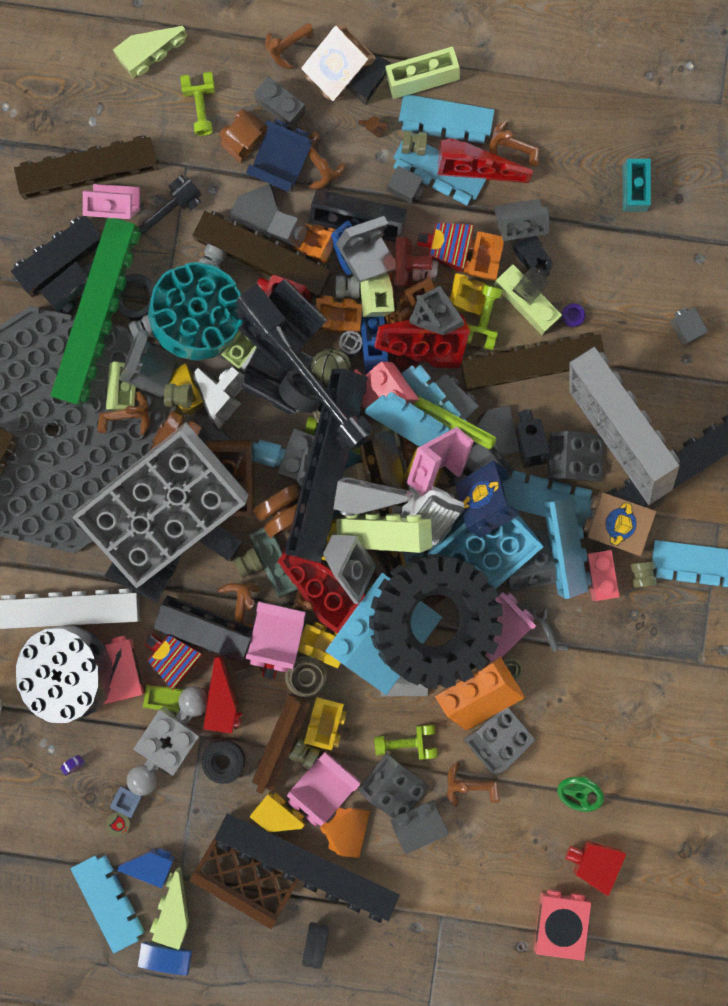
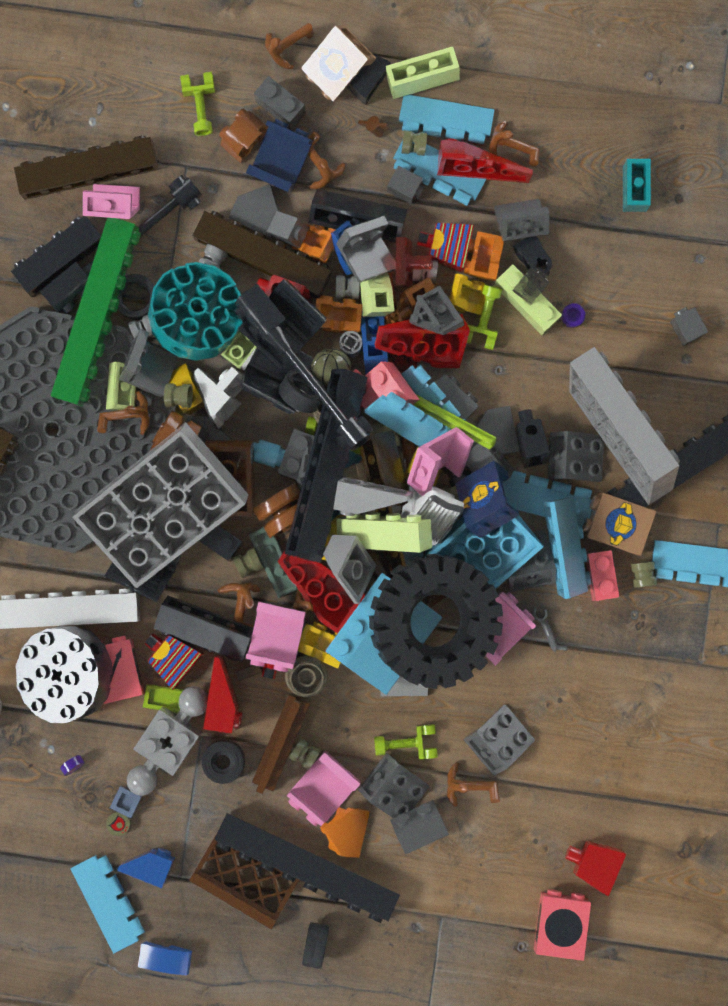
(144, 49): yellowish green slope -> none
(174, 917): yellowish green slope -> none
(276, 816): yellow slope -> none
(324, 724): yellow cylinder -> none
(480, 696): orange slope -> none
(512, 663): olive wheel -> none
(526, 363): dark brown brick -> none
(580, 790): green piece -> none

